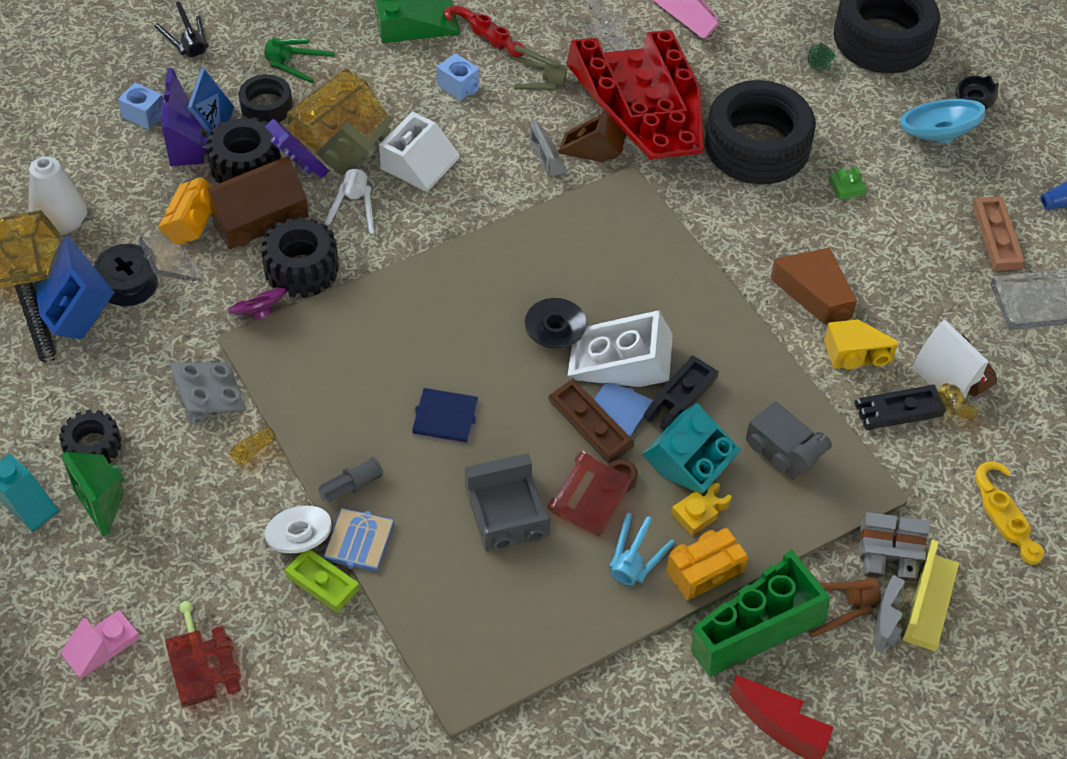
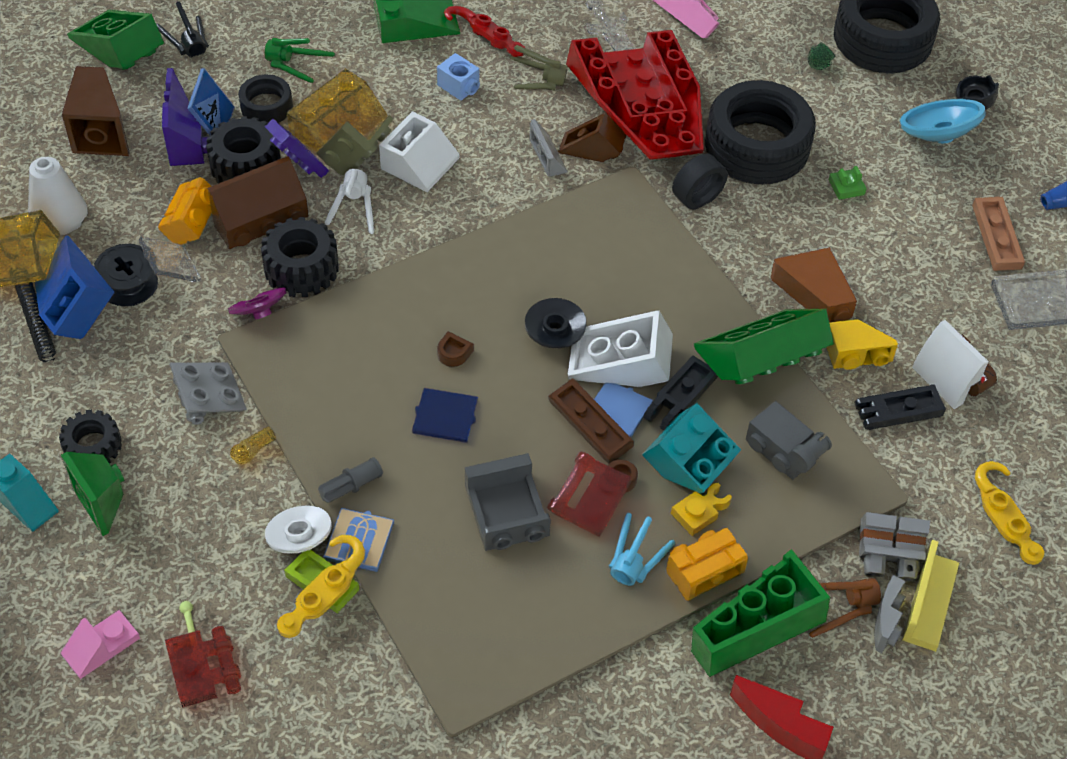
(93, 115): none -> reddish brown slope
(118, 37): none -> green slope
(141, 105): light blue brick -> none
(323, 589): none -> yellow piece
(454, 350): none -> reddish brown tile
(699, 181): none -> black tyre
(766, 344): none -> green slope
(955, 402): clear yellow arm -> none

